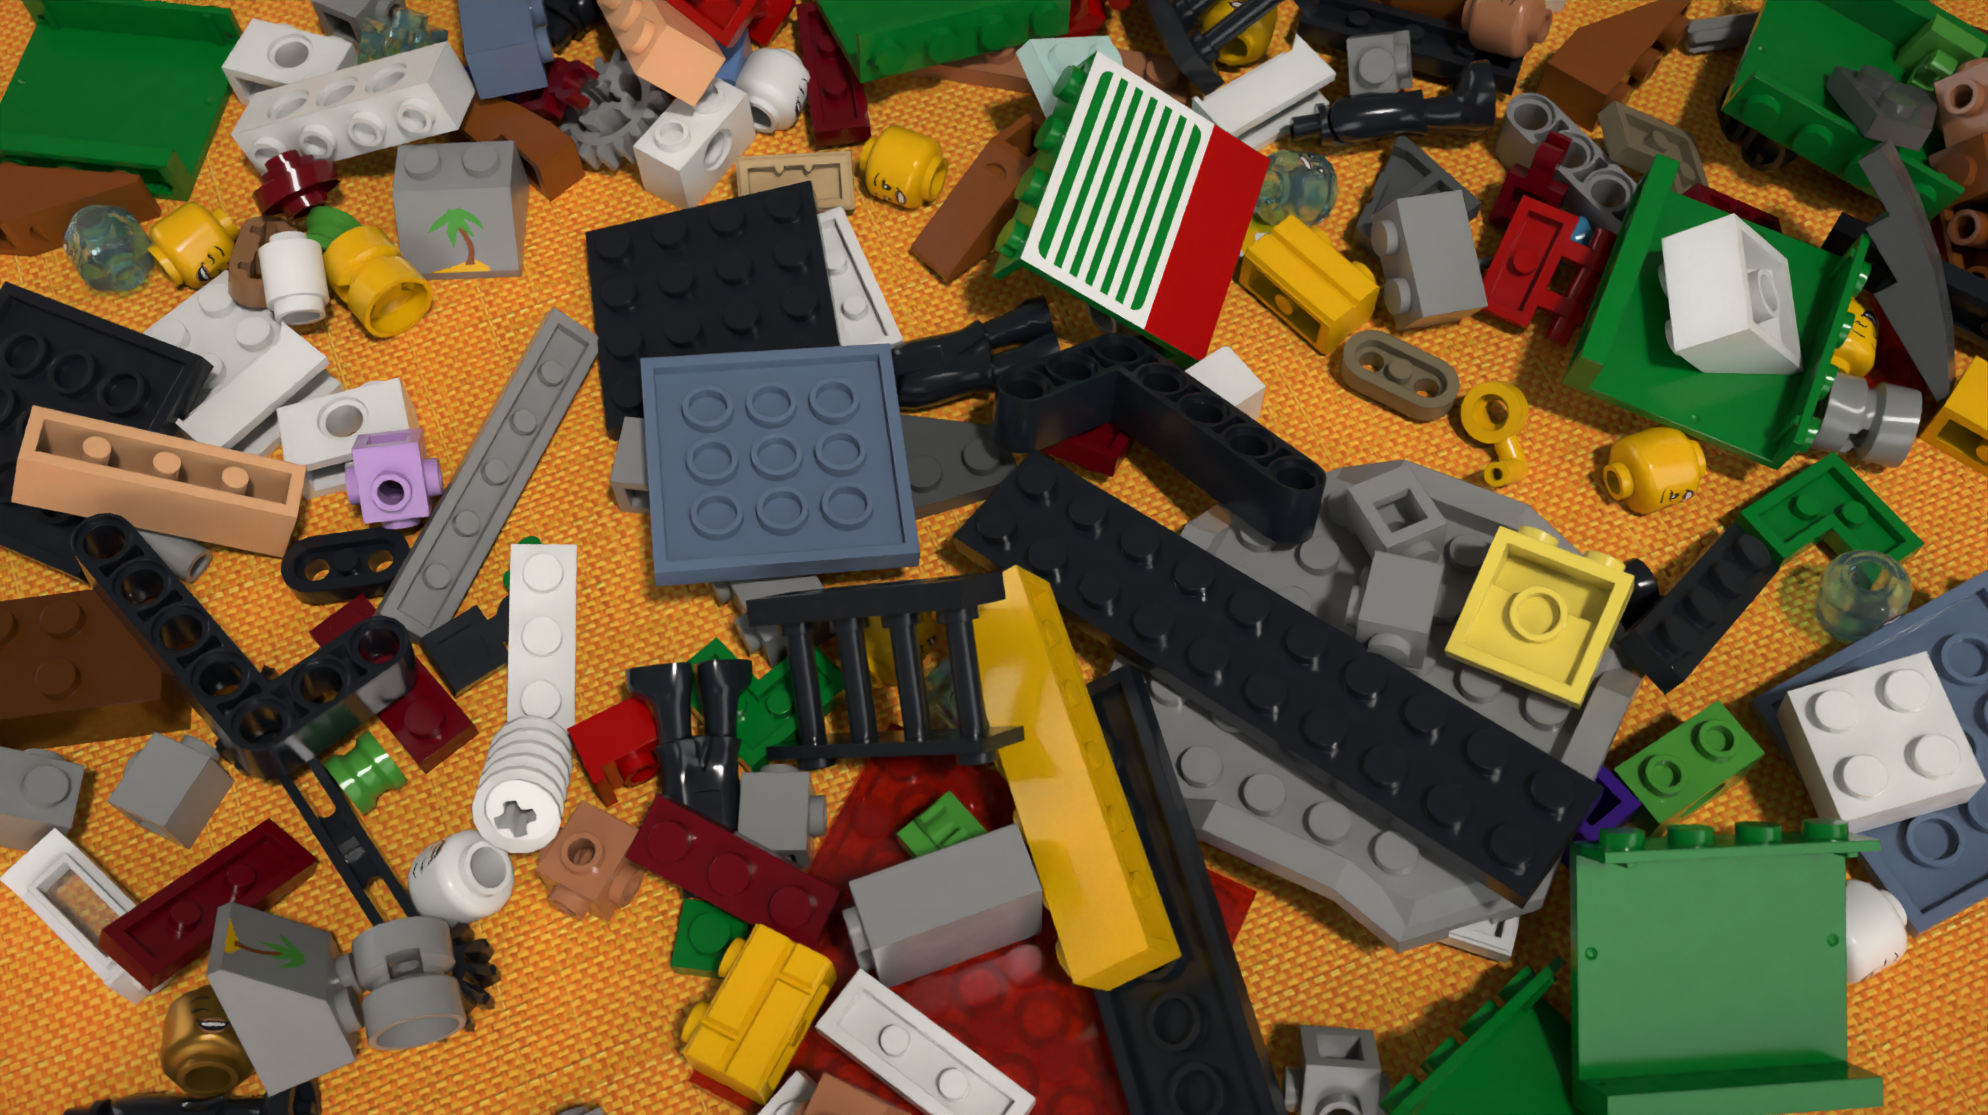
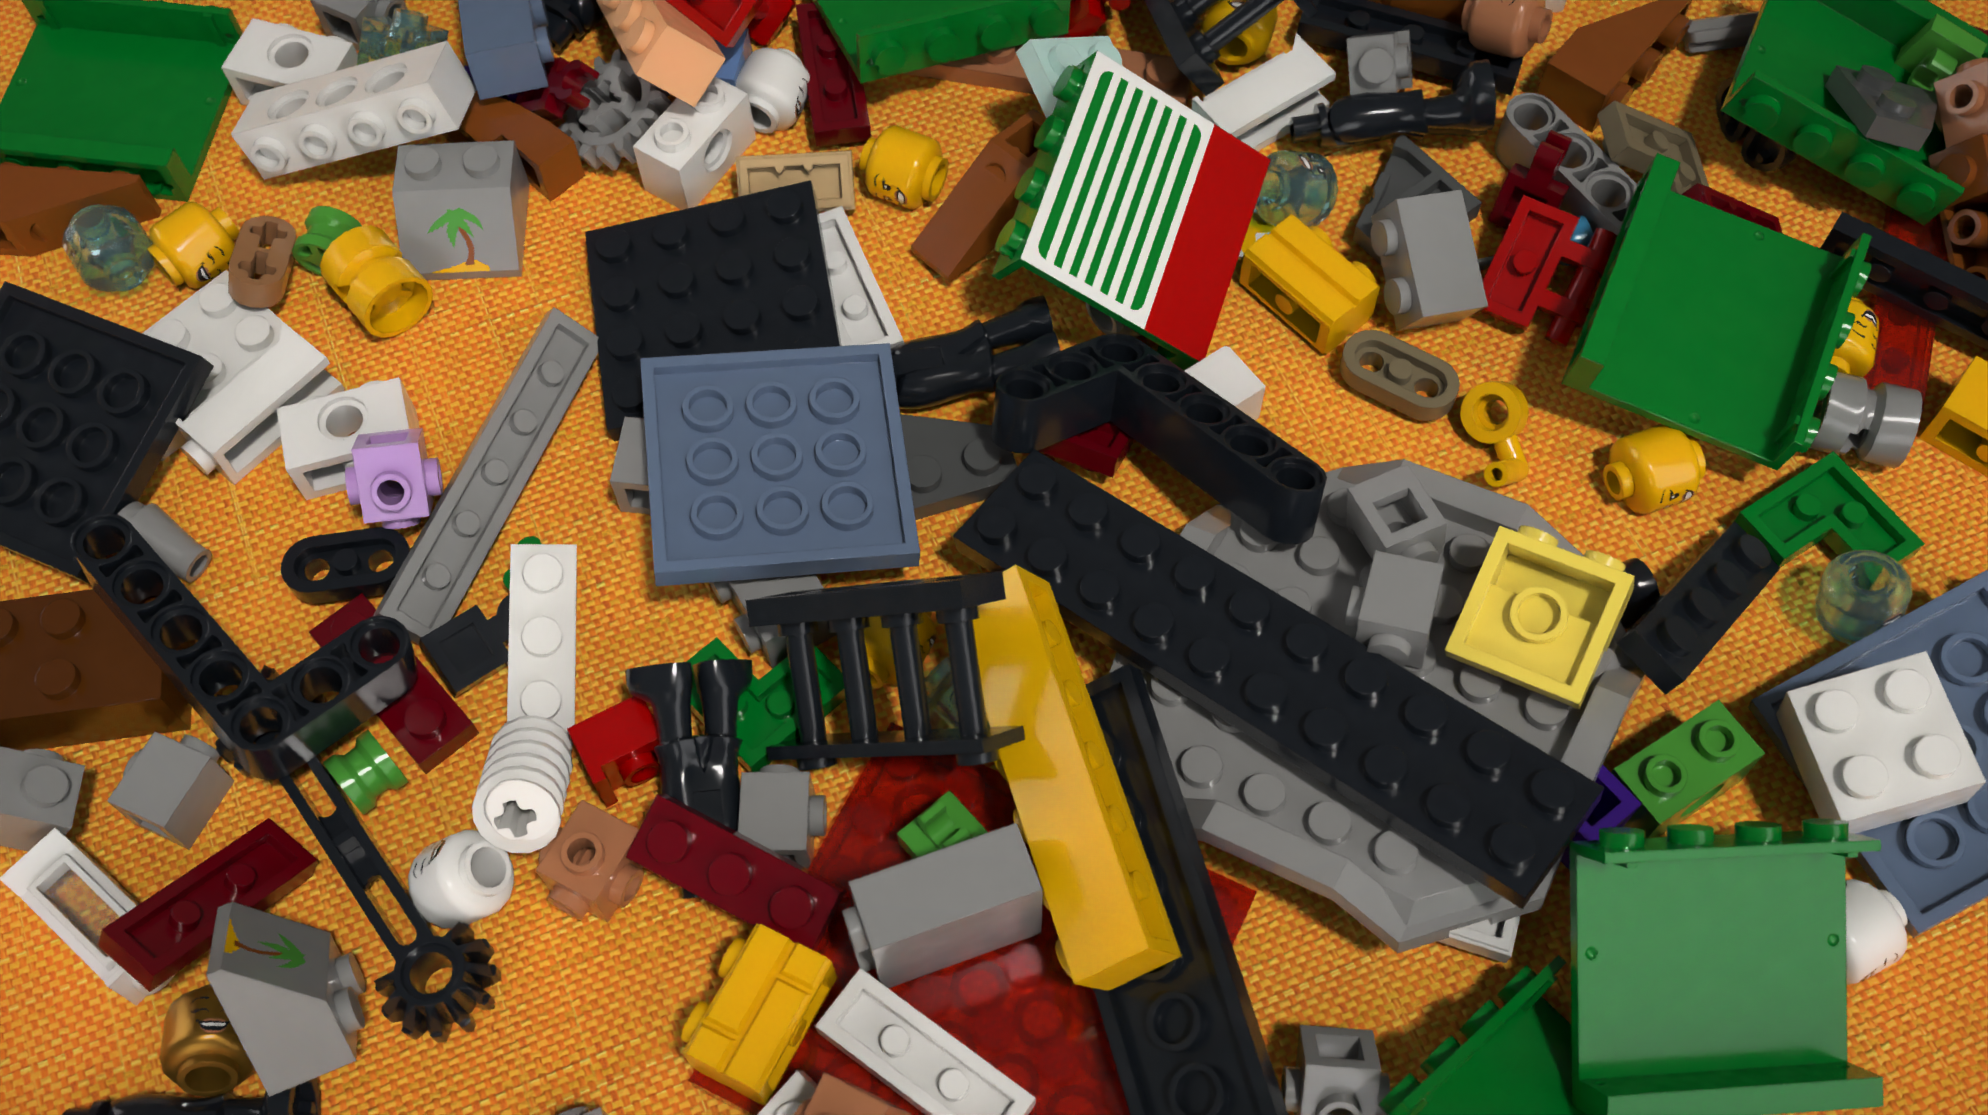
(157, 482): light nougat brick -> none
(294, 278): white brick -> none
(295, 185): dark red plate -> none
(409, 988): light grey wheel -> none
(704, 938): green plate -> none
(1729, 300): white slope -> none
(1917, 292): dark grey slope -> none

